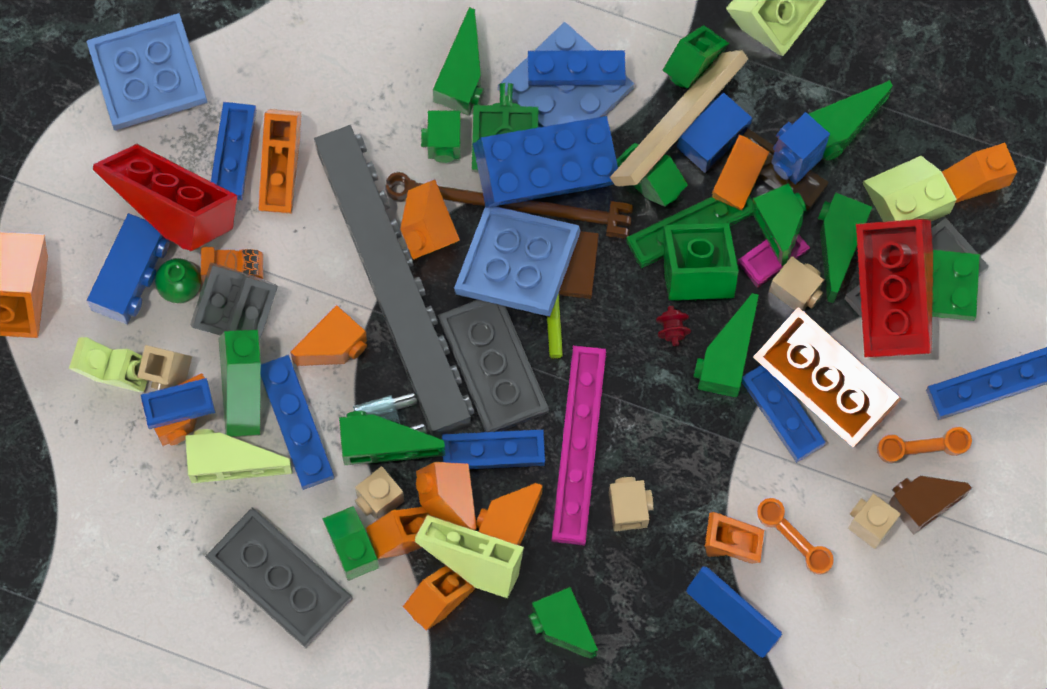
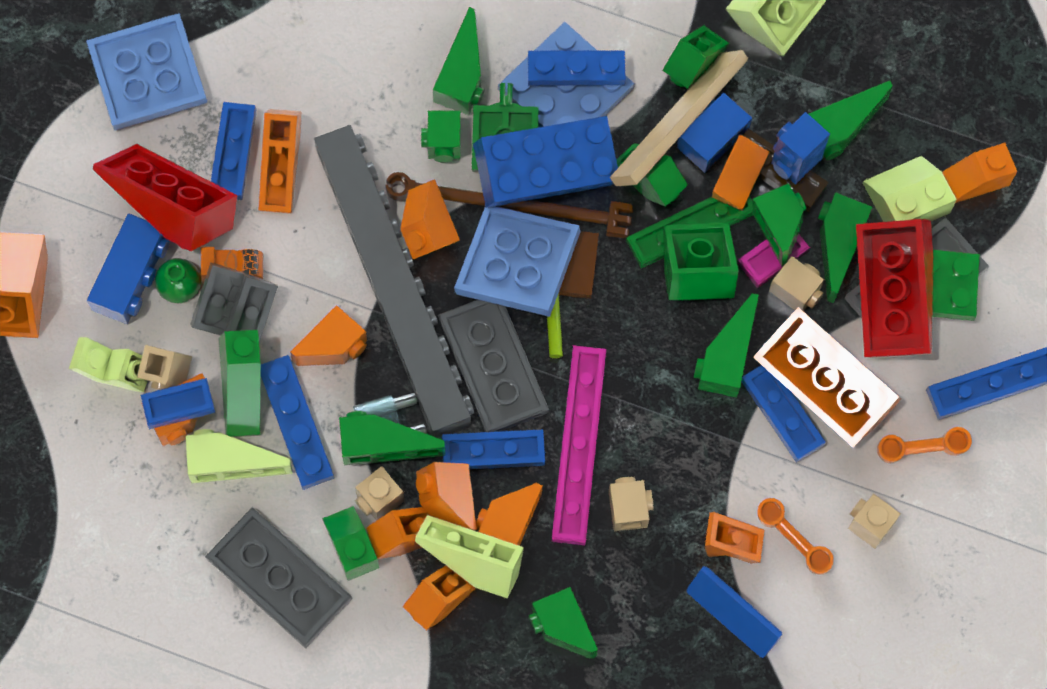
(673, 325): dark red wheel -> none
(926, 499): reddish brown slope -> none

